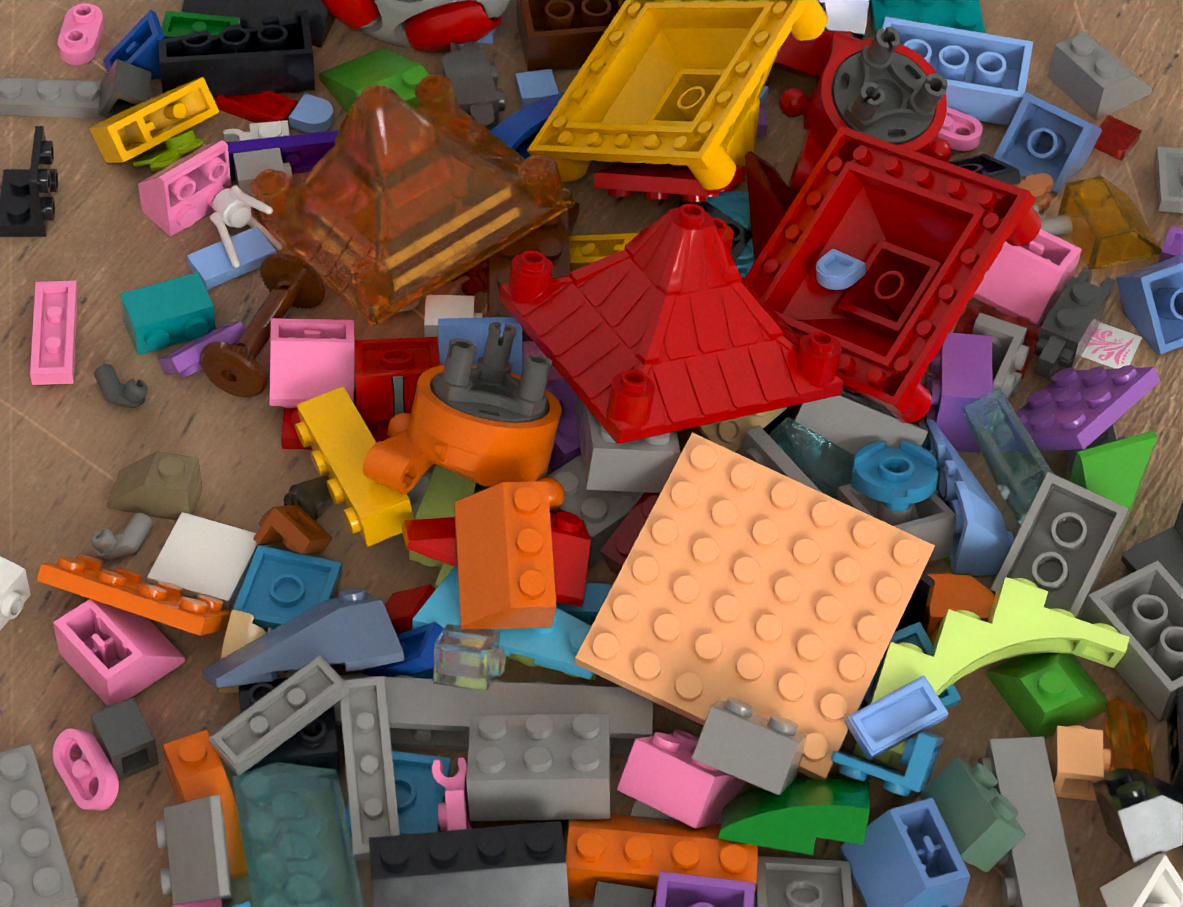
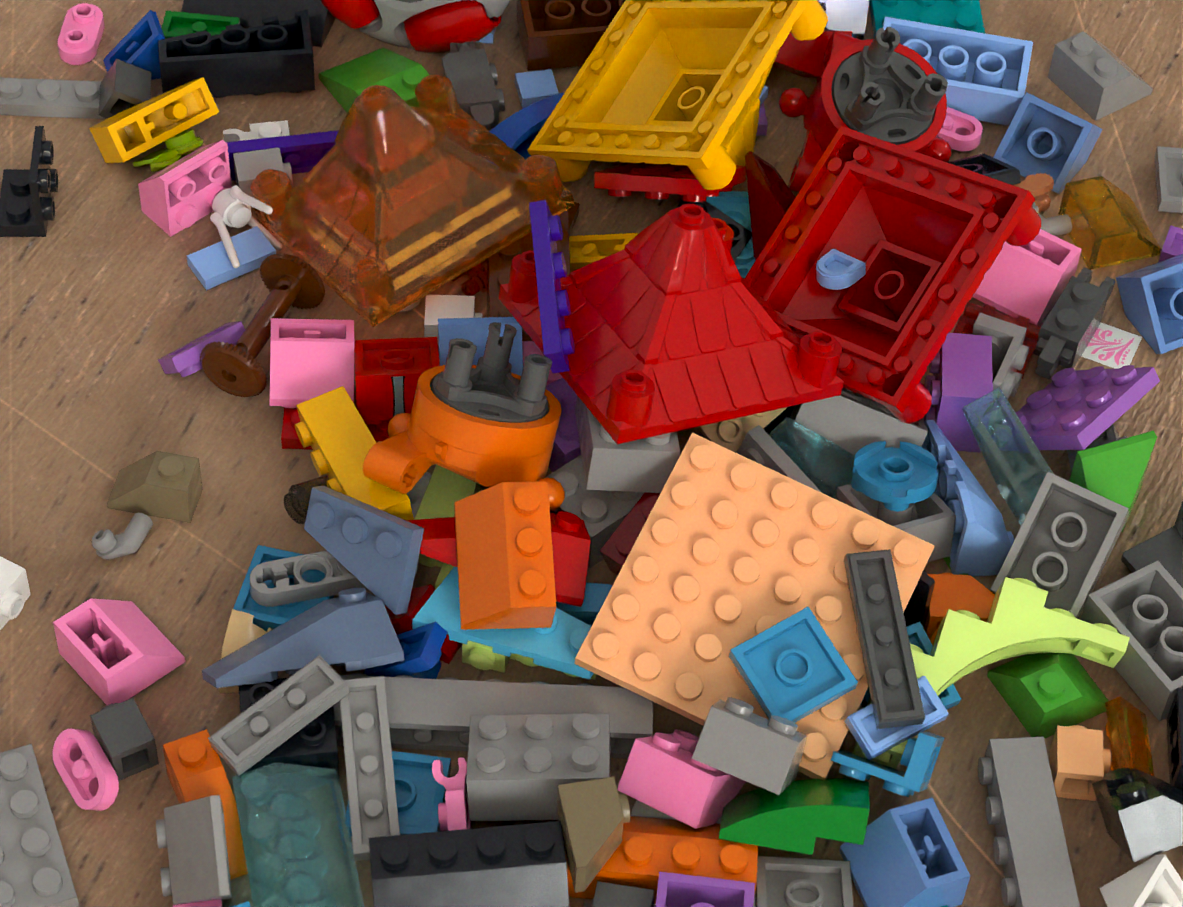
(54, 333): bright pink plate -> none
(126, 395): dark grey arm -> none
(127, 592): orange plate -> none
(167, 313): teal brick -> none
(205, 558): white tile -> none
(257, 107): red tile -> none
(292, 527): dark orange bracket -> none
(312, 115): light blue tile -> none
(335, 579): none -> light grey beam
(368, 543): none -> sand blue wing
(467, 658): clear brick -> none
(553, 301): none -> dark purple plate
(591, 825): none -> dark tan slope
(793, 667): none -> dark azure plate
(884, 639): none -> dark grey tile
(975, 813): sand green brick -> none
(1117, 138): clear red tile -> none

